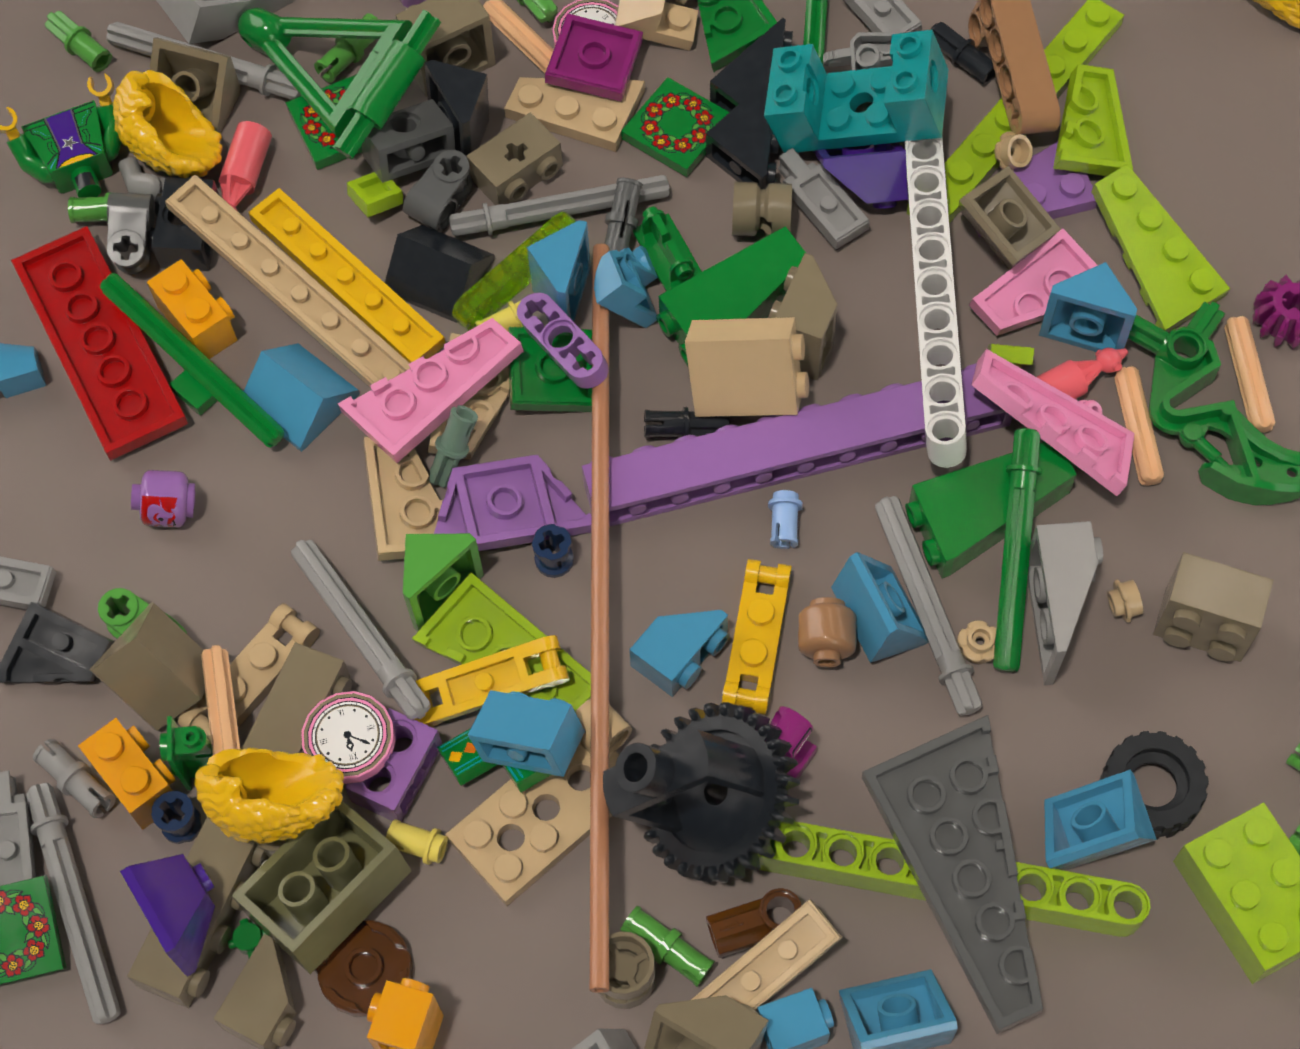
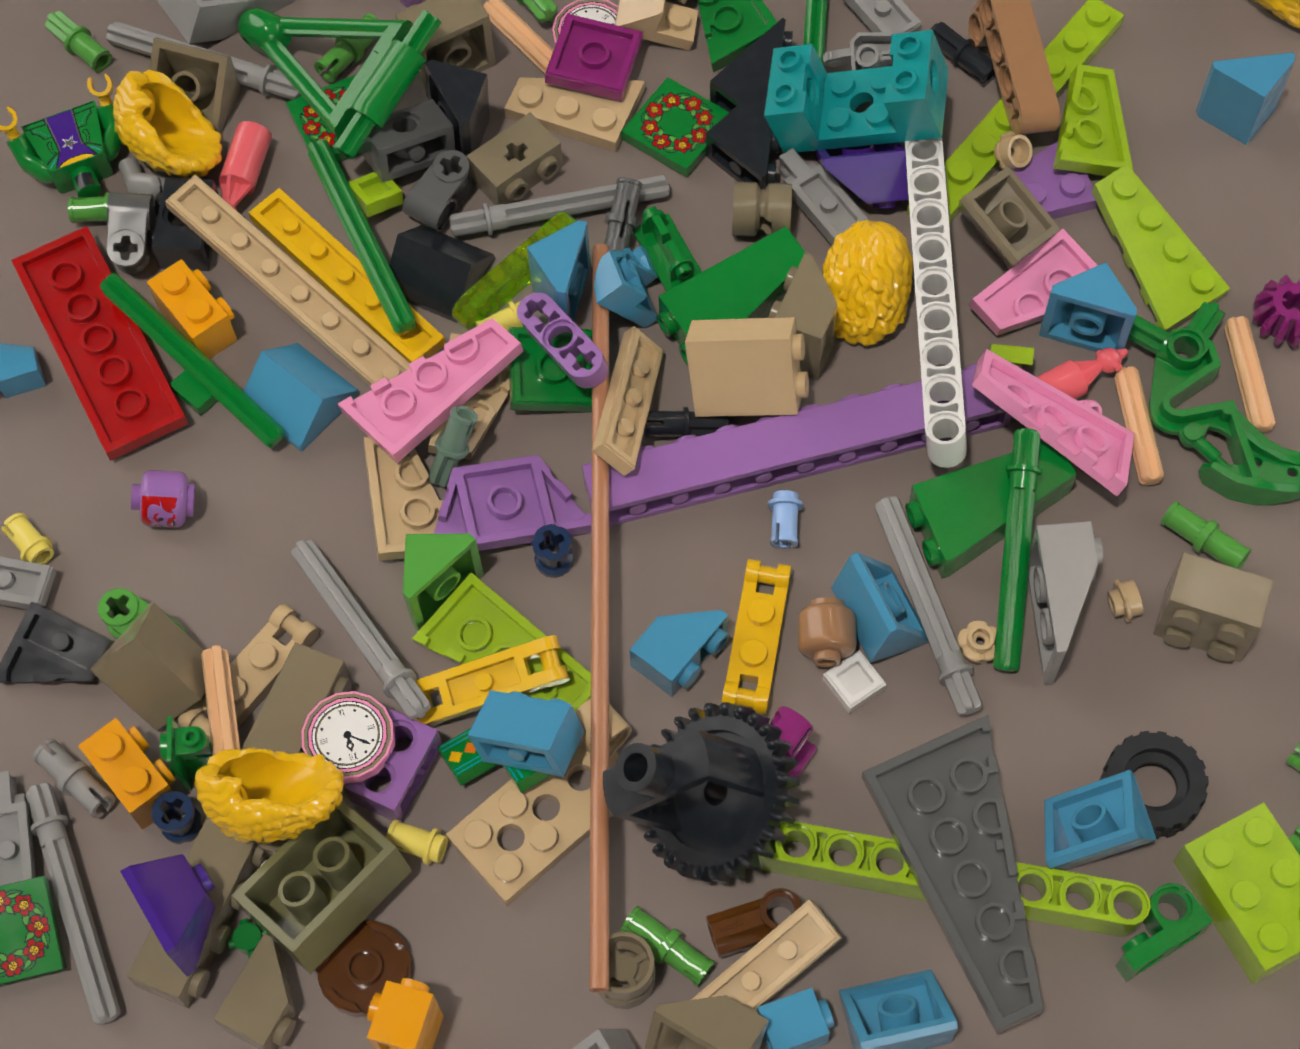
(28, 540): none -> light yellow pin
(361, 236): none -> green axle
(628, 401): none -> tan tile
(854, 682): none -> white tile
(870, 280): none -> yellow hair
(1165, 934): none -> green plate
(1205, 536): none -> bright green pin
(1243, 93): none -> dark azure slope

